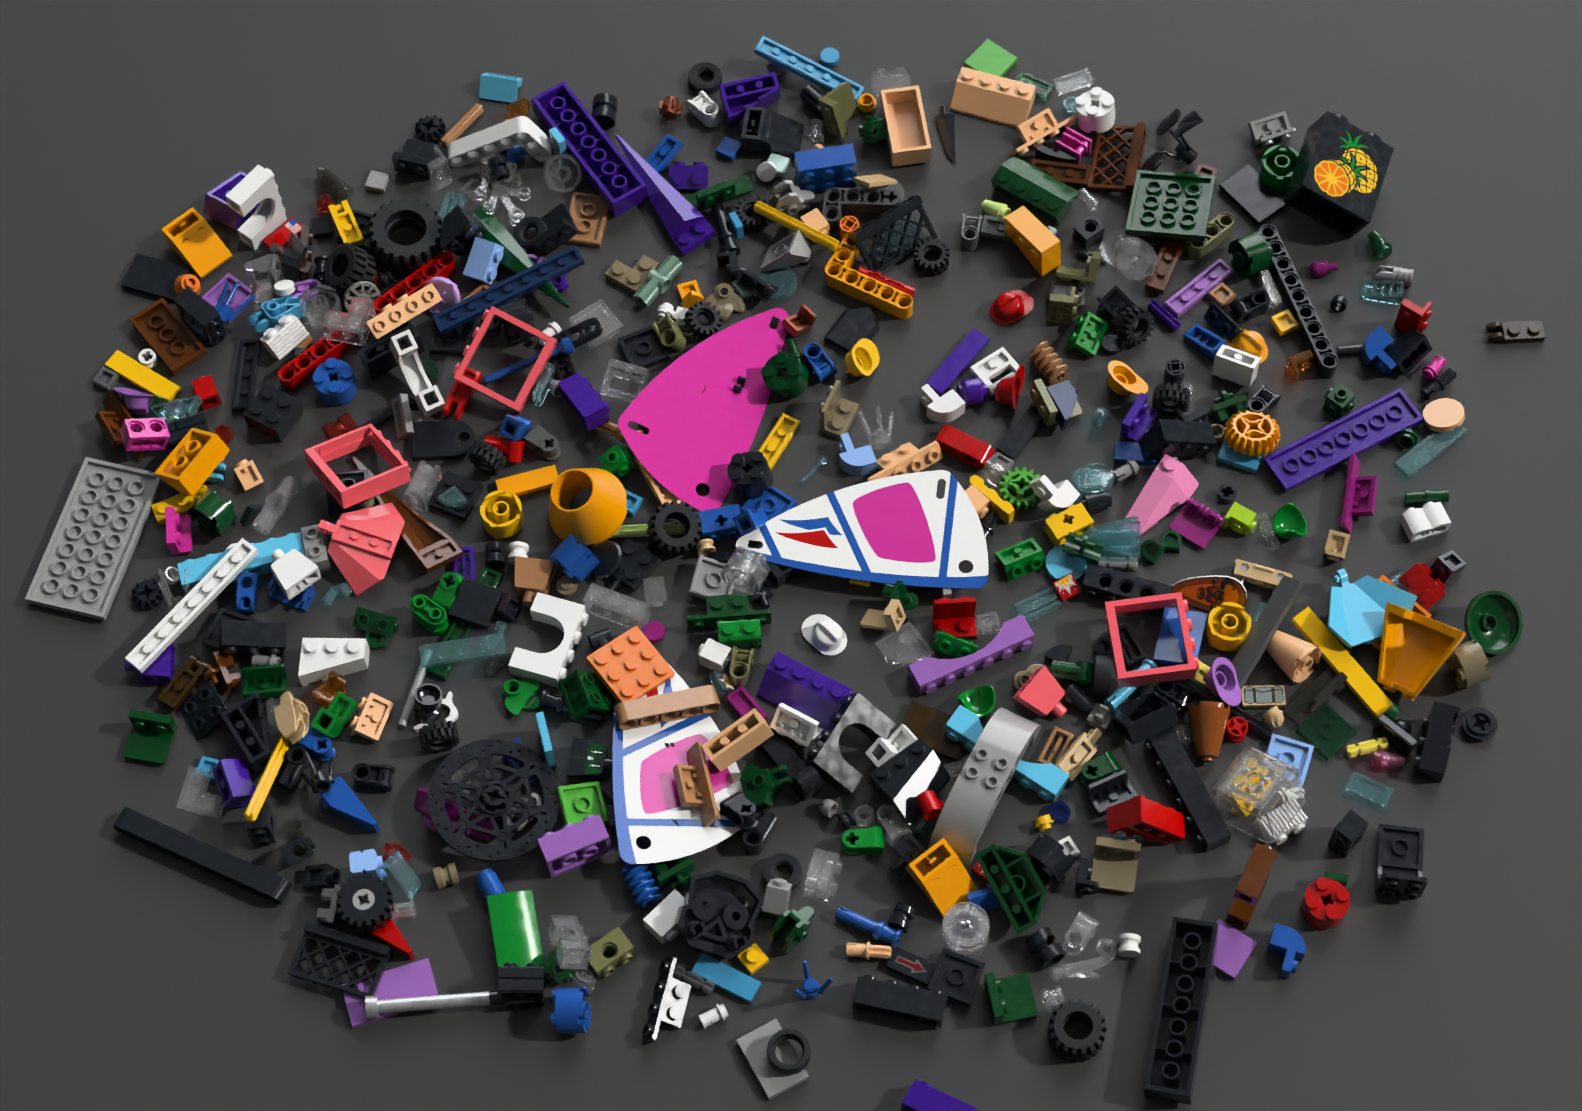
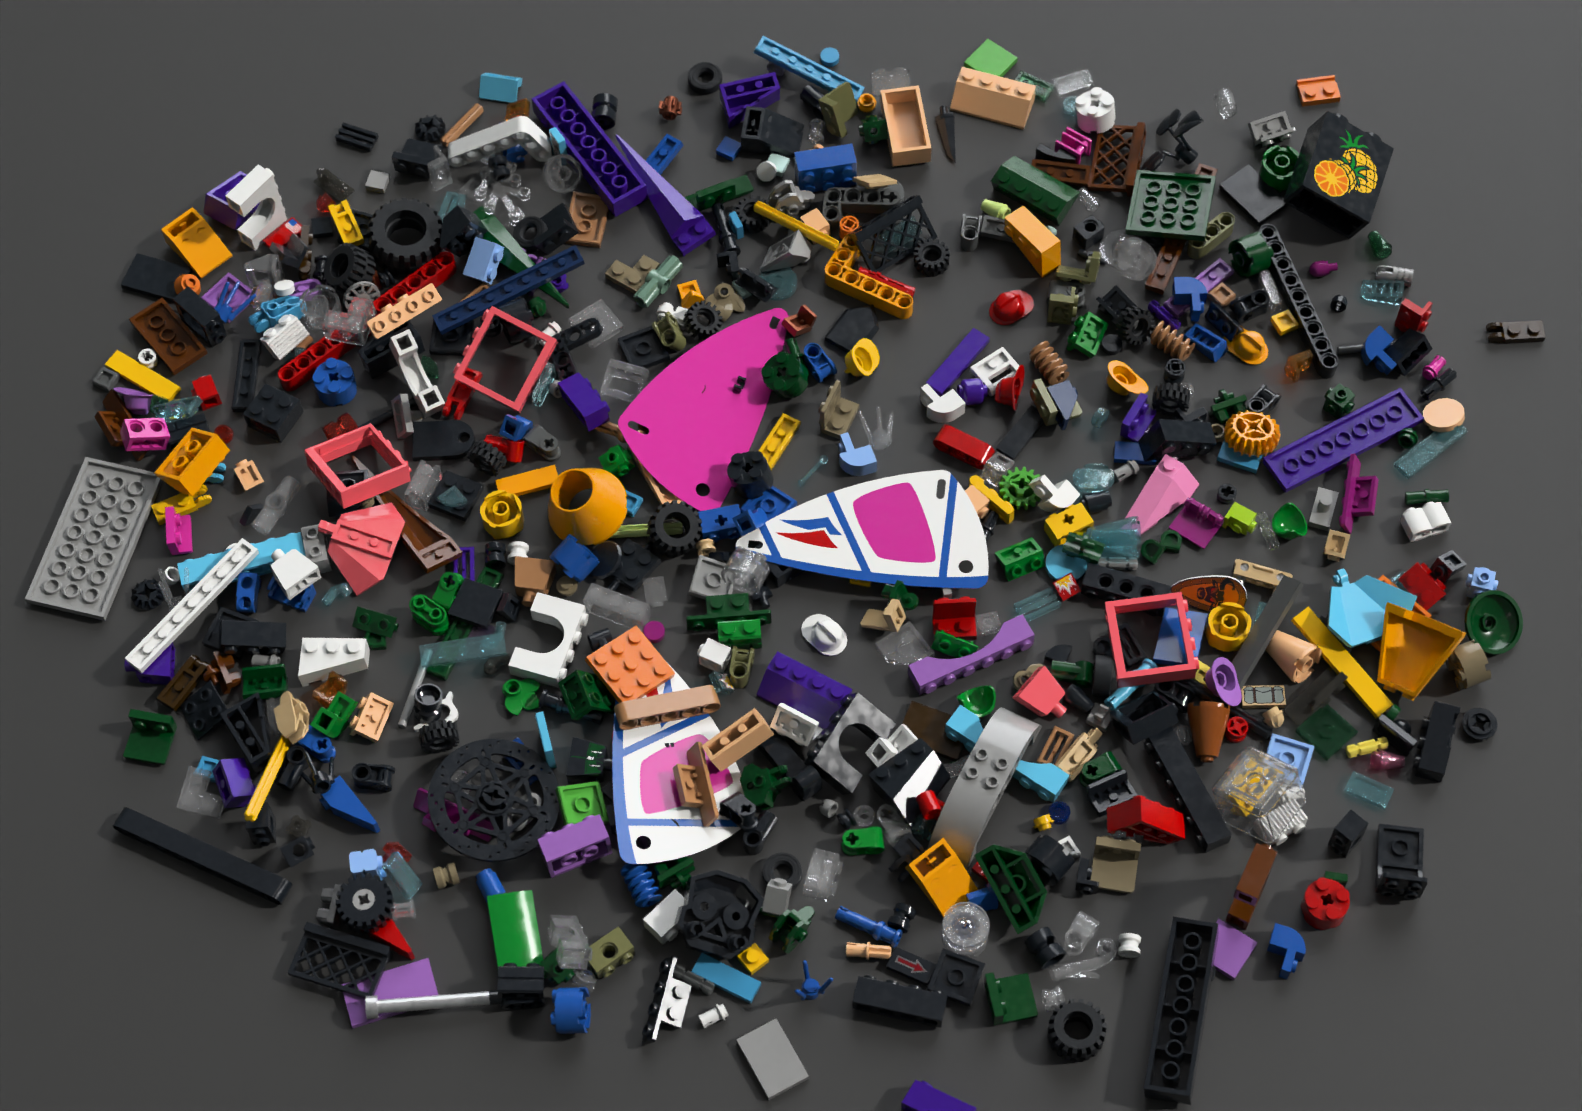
(213, 513): dark green brick -> none
(320, 876): black bracket -> none
(358, 134): none -> black tile
(447, 290): lavender tile -> none
(537, 306): none -> dark green plate
(565, 346): blue piece -> none
(688, 177): dark purple bracket -> none
(704, 109): white piece -> none
(743, 702): magenta tile -> none
(785, 1034): black tyre -> none
(907, 460): light nougat bracket -> none
(1038, 127): light nougat bracket -> none
(1171, 343): none -> medium nougat piece
(1189, 292): none -> blue brick
(1225, 103): none -> clear brick
(1235, 366): white brick -> none
(1318, 90): none -> orange plate
(1323, 509): none -> light grey tile
(1480, 580): none -> light blue brick

